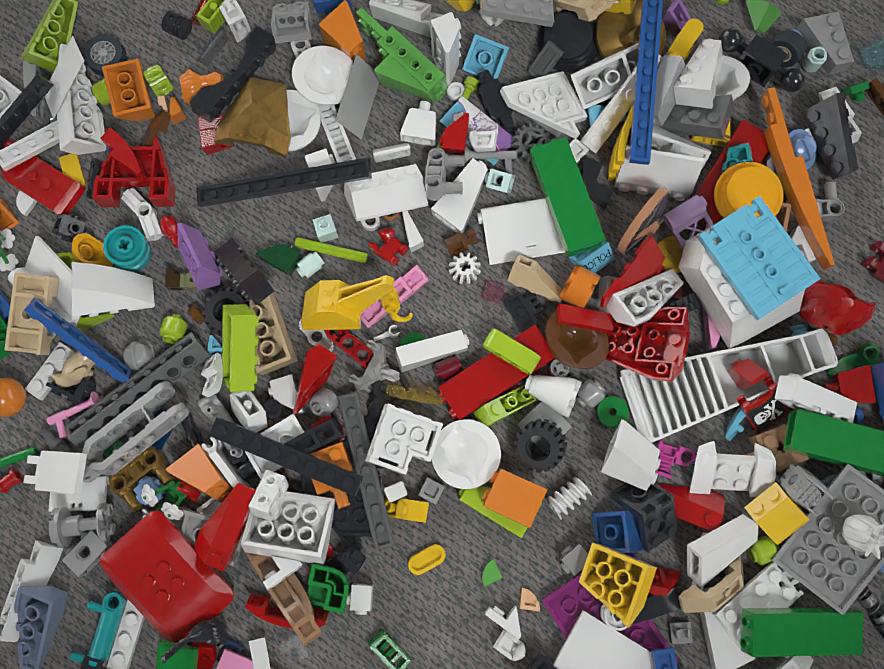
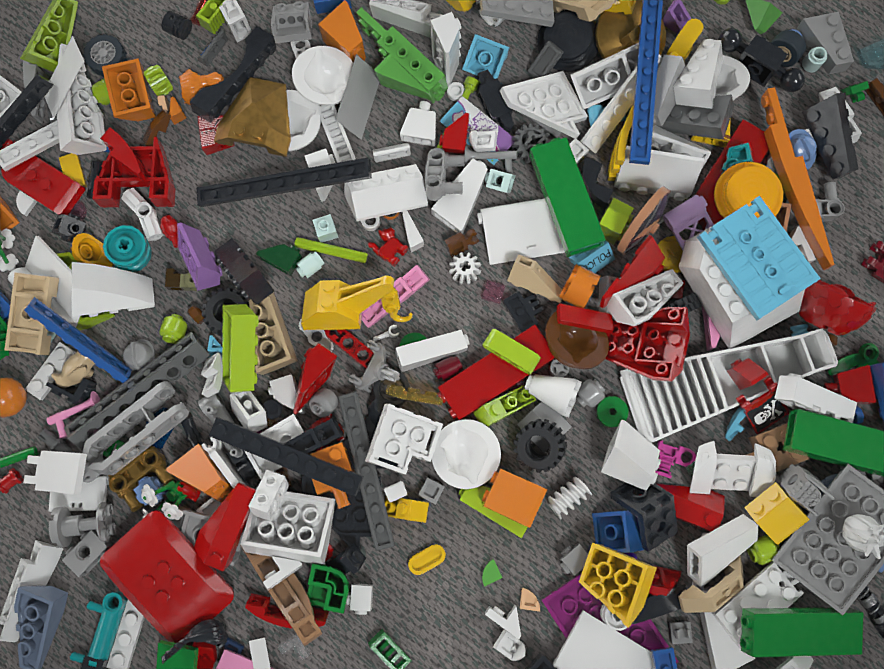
(79, 210): none -> clear pink tile
(616, 220): none -> lime brick

